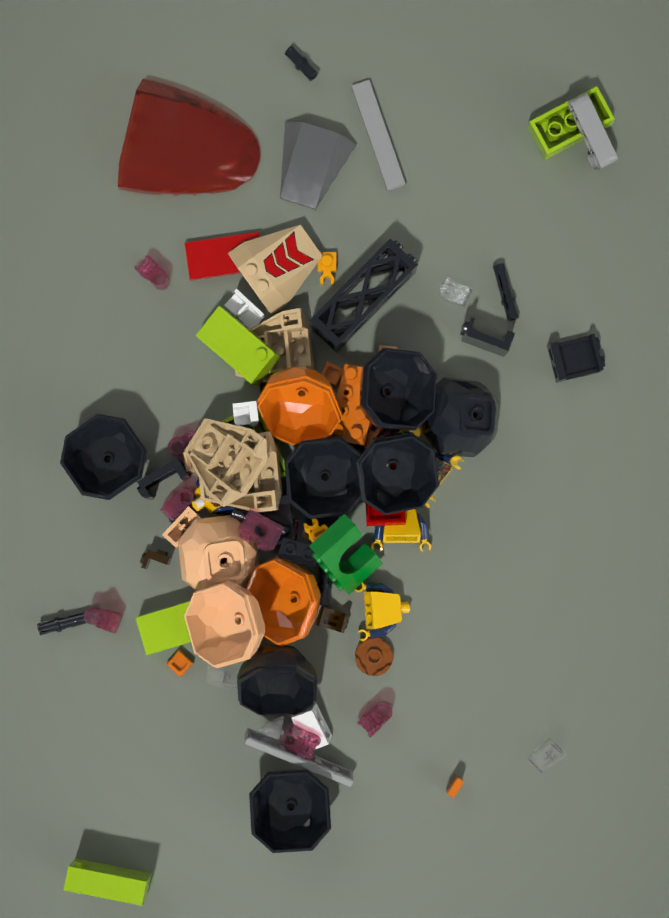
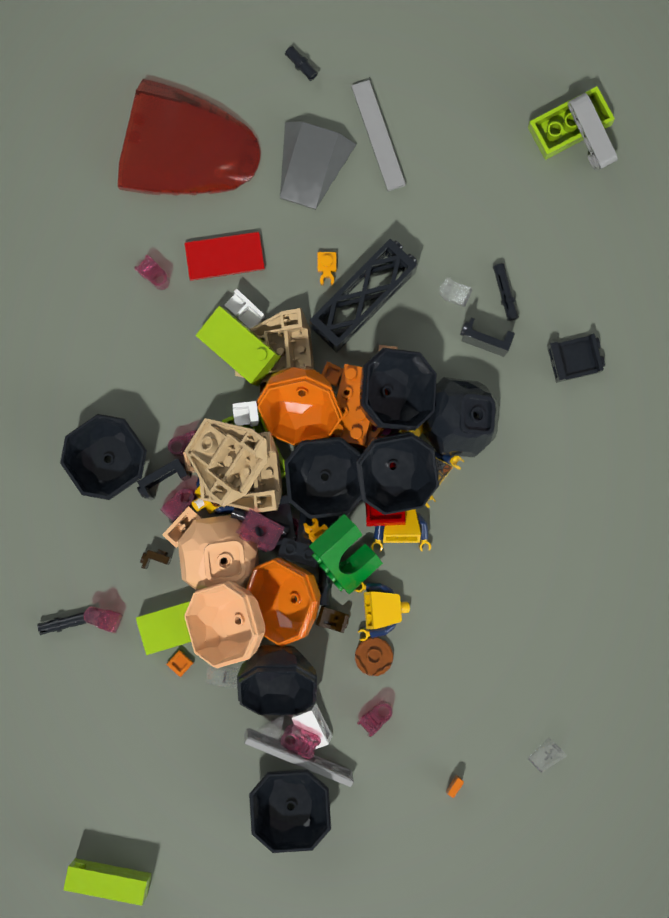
(277, 265): tan wedge -> none

